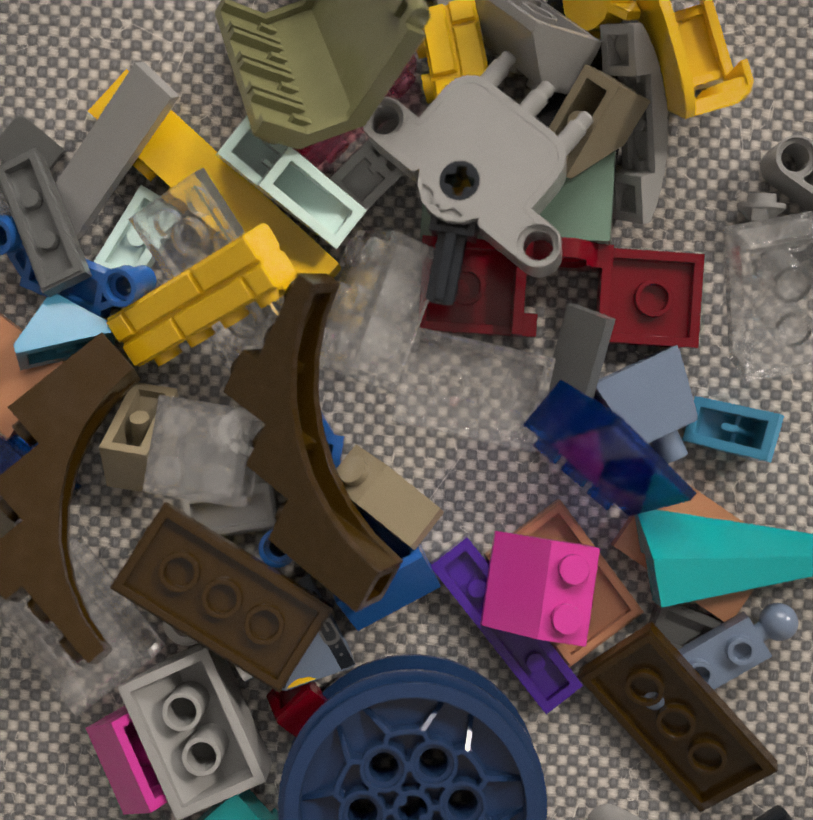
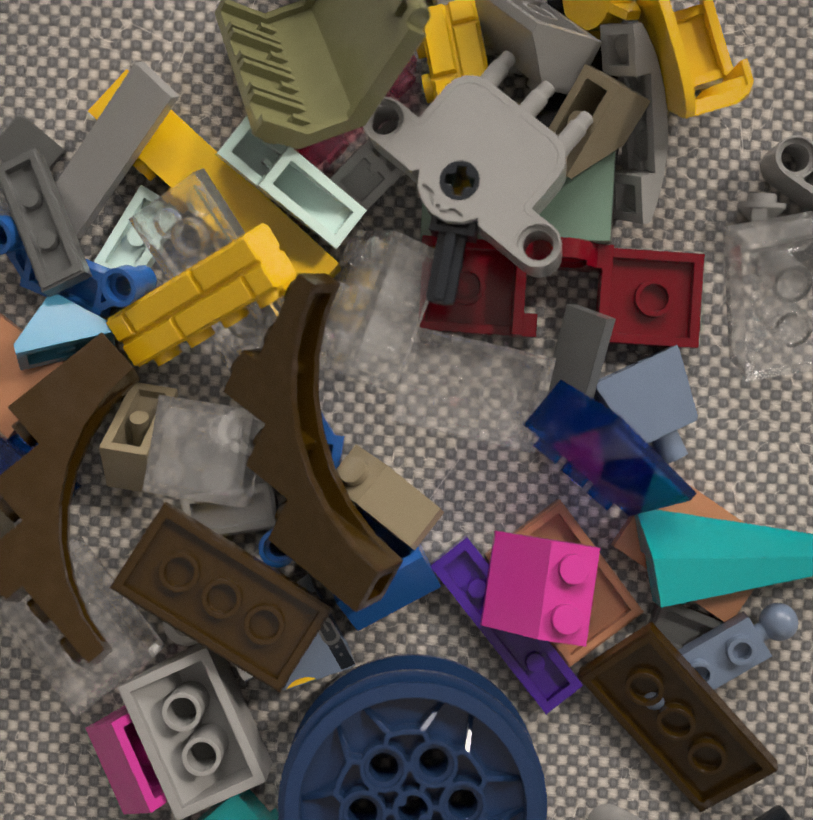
(295, 706): dark red slope -> none
(734, 429): dark azure slope -> none

